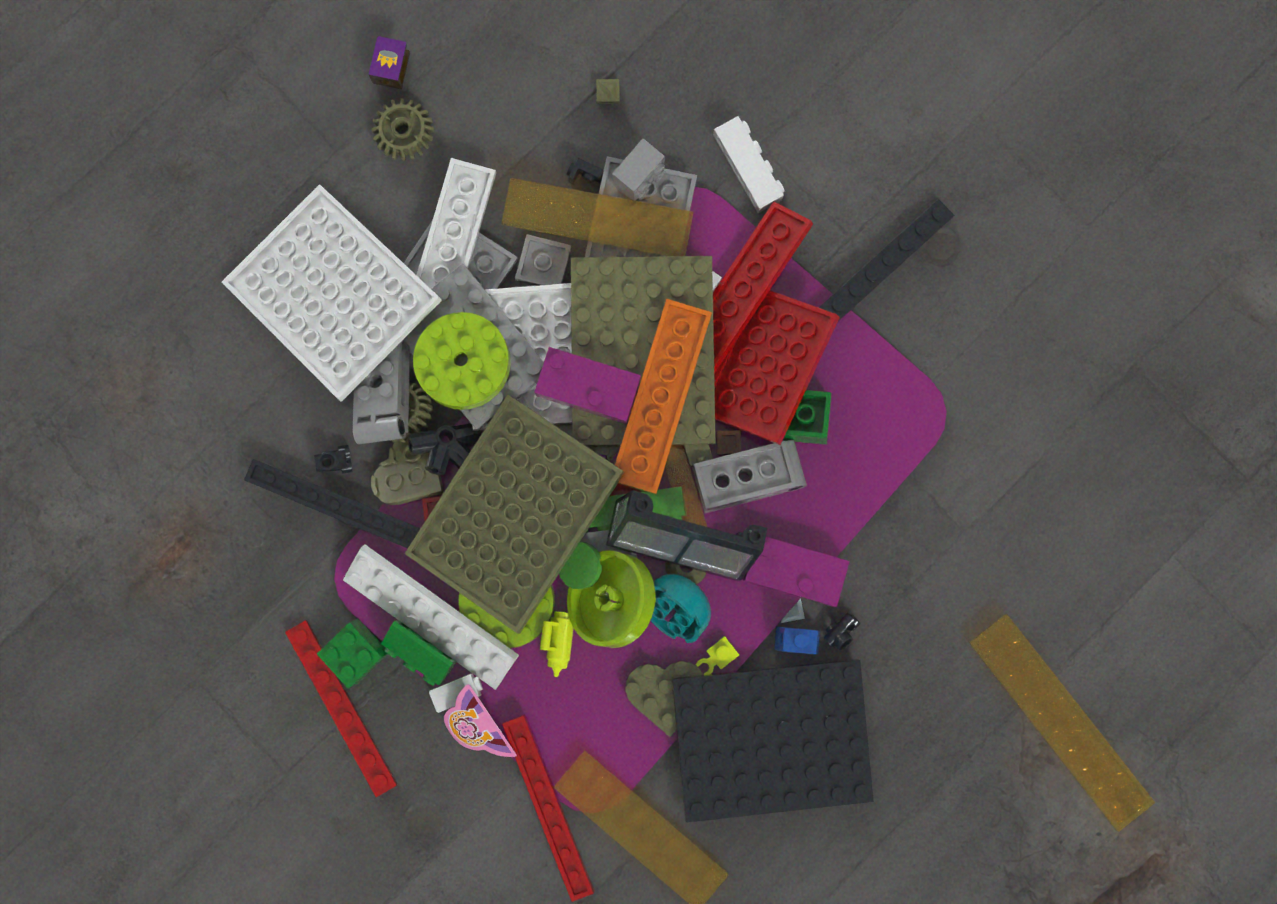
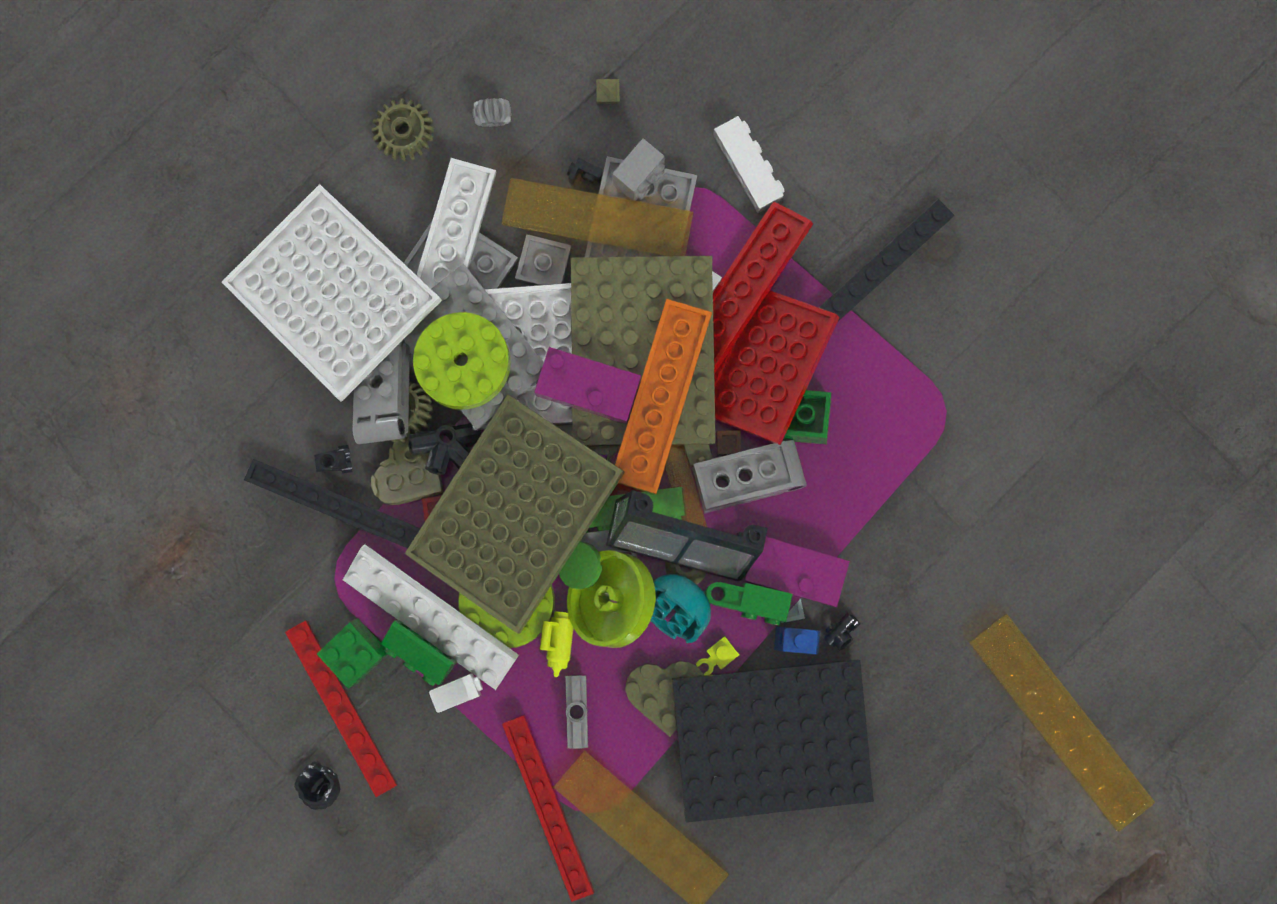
(317, 786): none -> black hair
(389, 62): piece -> none
(474, 727): sticker -> none
(492, 112): none -> light grey gear
(576, 727): none -> light grey piece
(753, 601): none -> green brick

